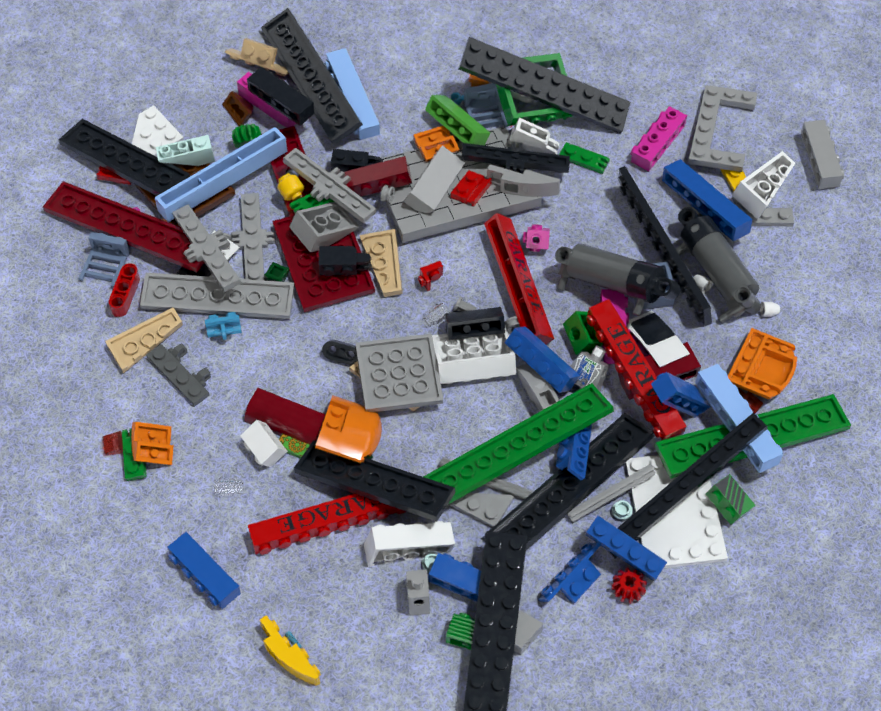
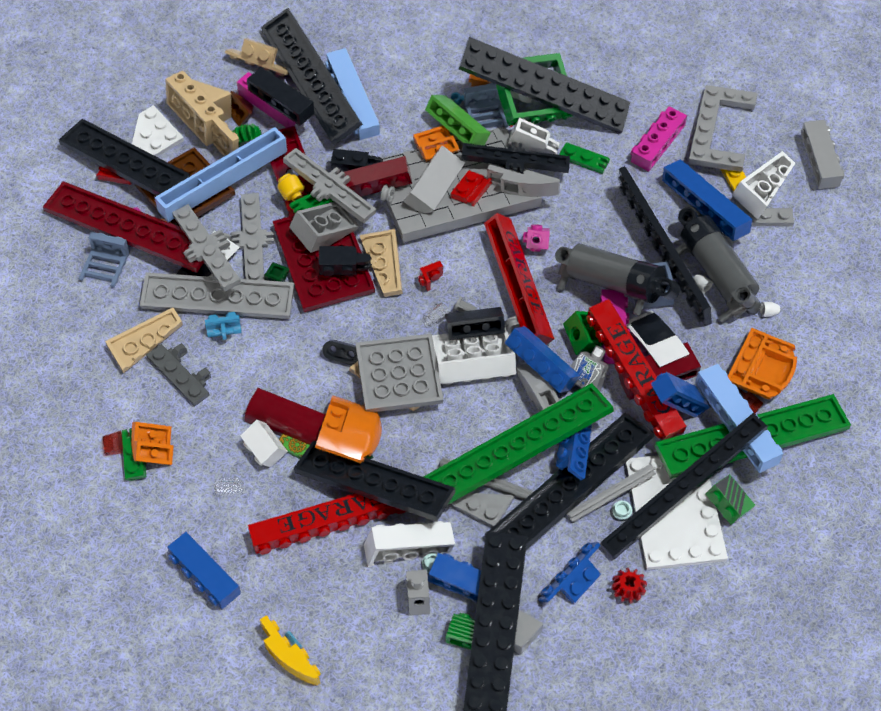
(127, 283): red beam -> none
(187, 152): light aqua slope -> none
(202, 110): none -> tan wedge
(626, 548): blue brick -> none

